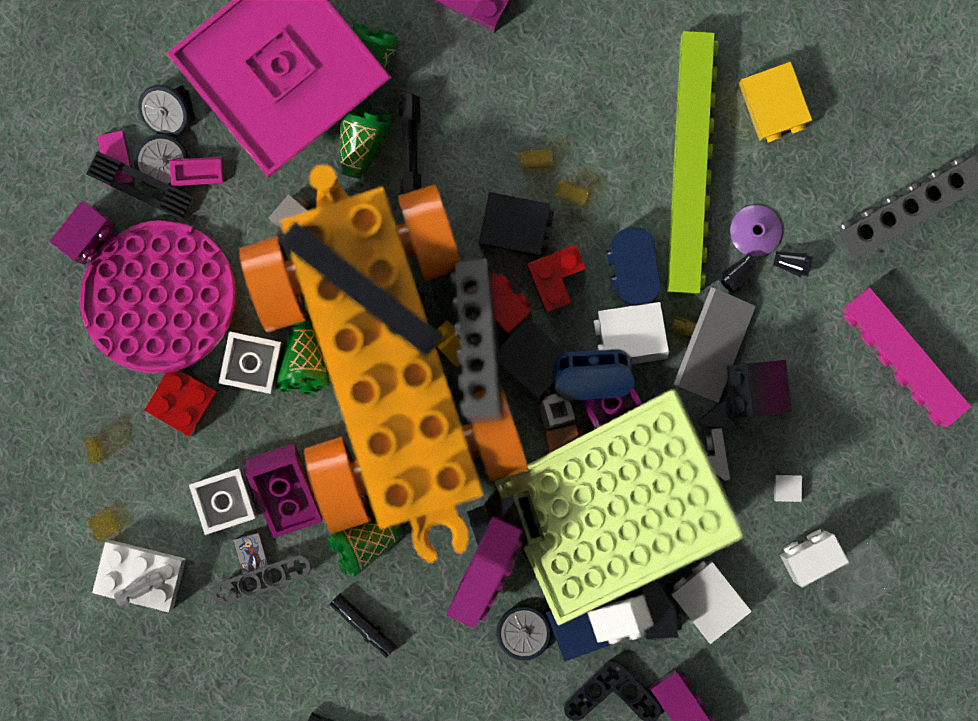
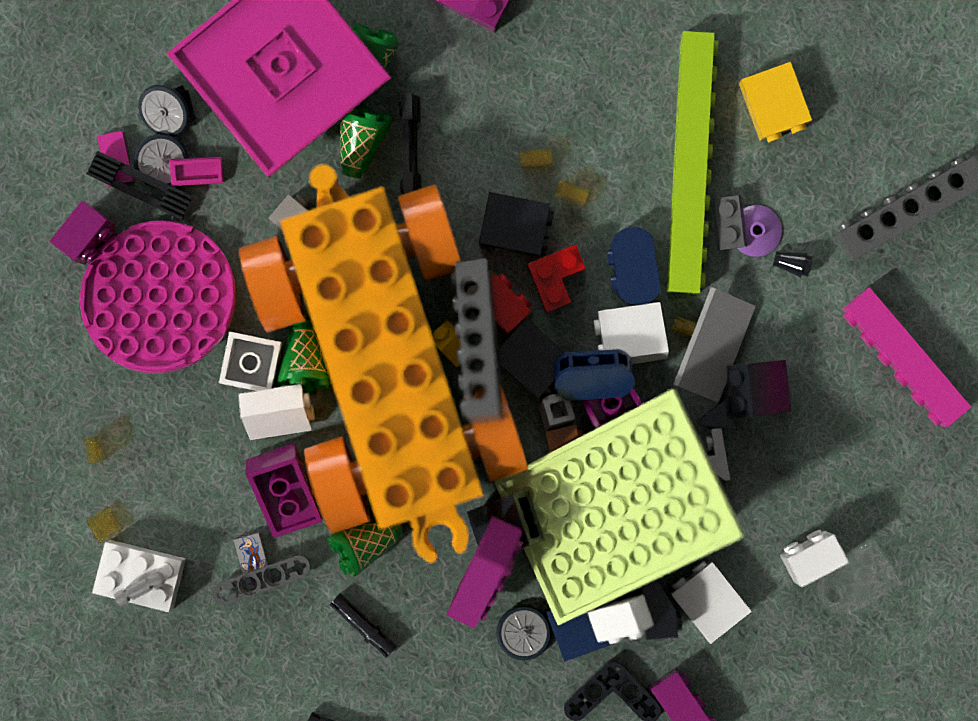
(181, 401): red brick -> none
(223, 501): white brick -> none
(276, 411): none -> white brick
(360, 289): black beam -> none
(730, 222): none -> dark grey plate
(737, 274): black cone -> none
(788, 488): white tile -> none

